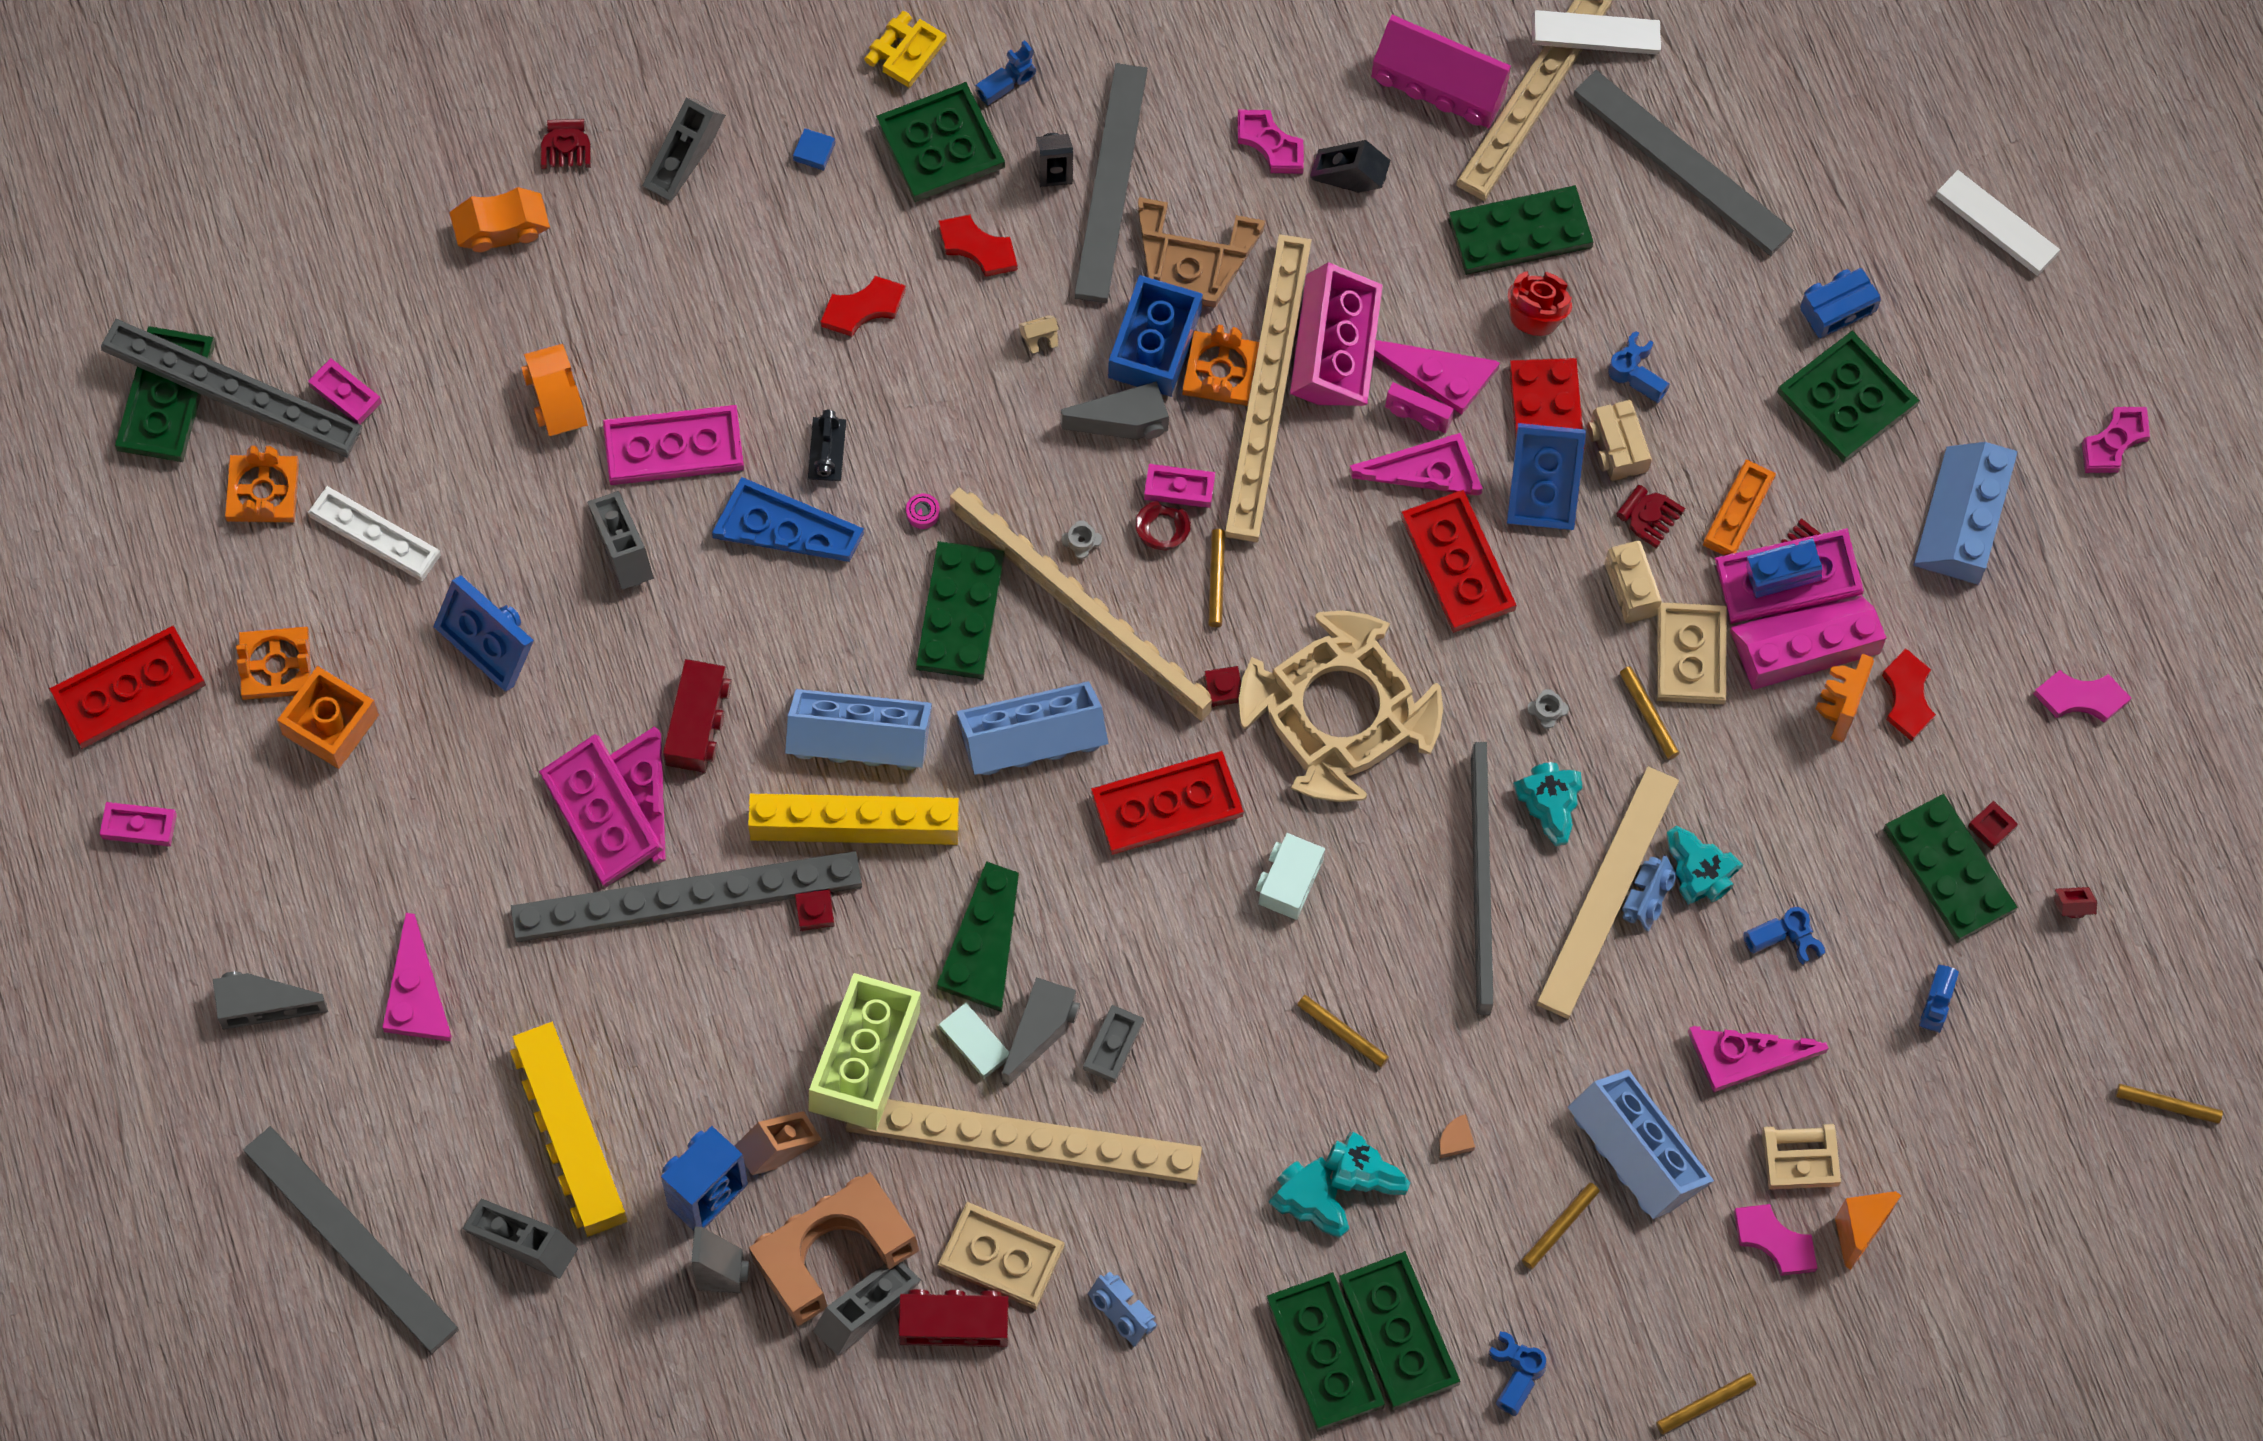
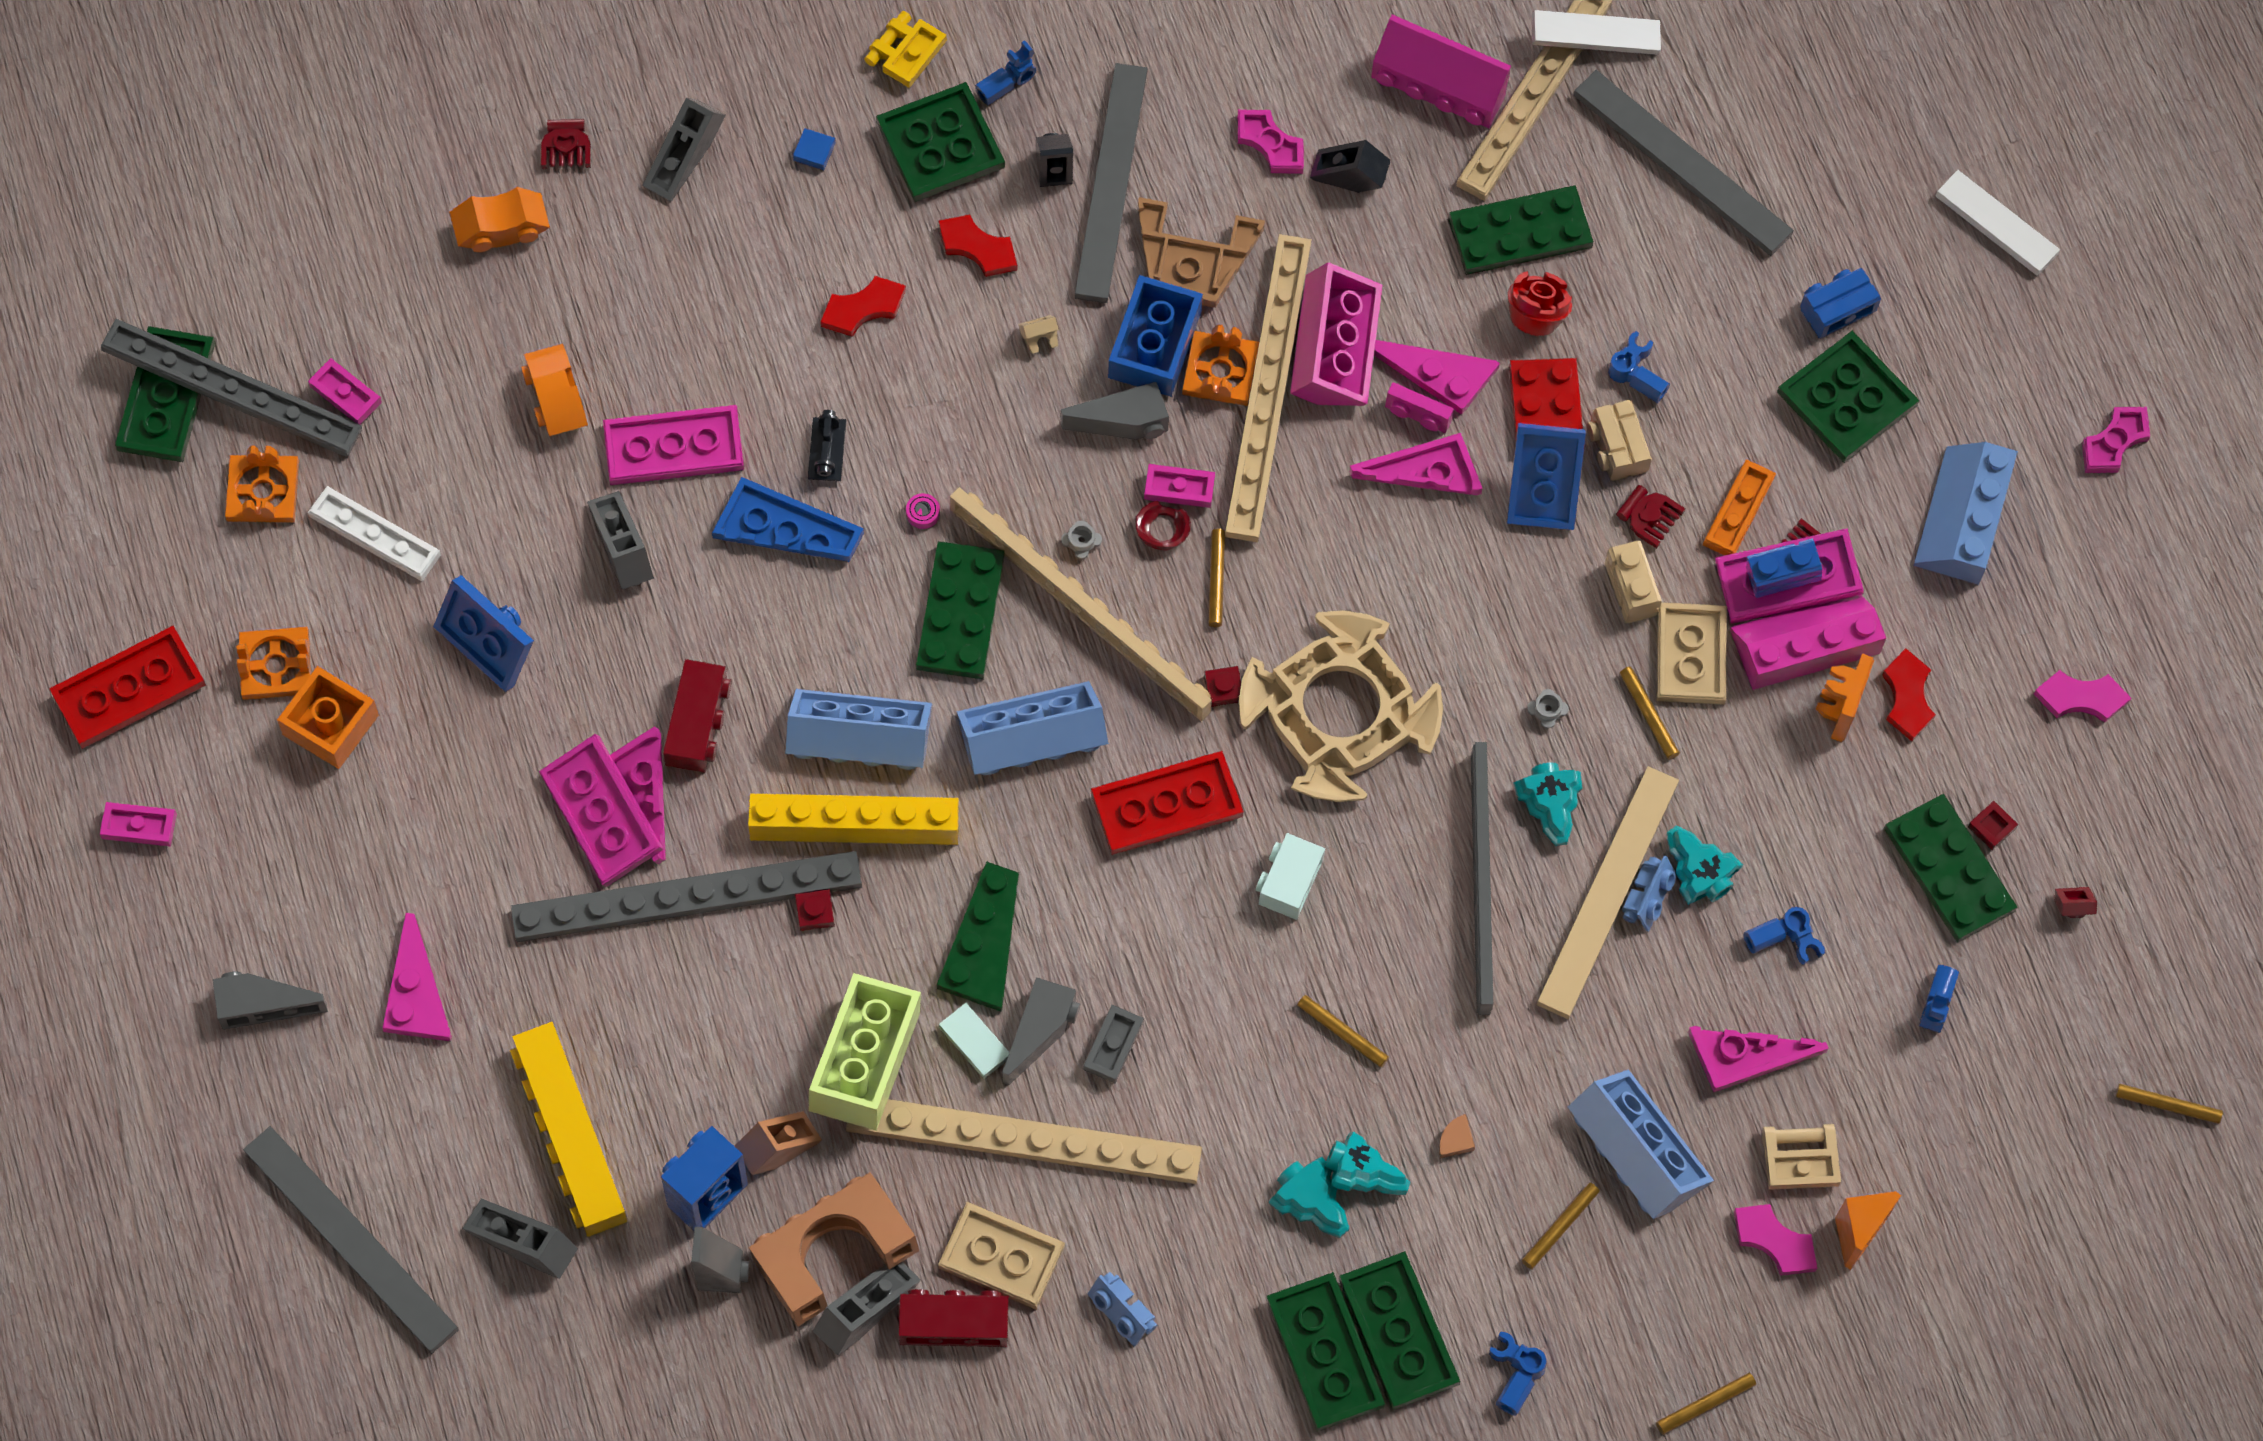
(1458, 561): red plate -> none

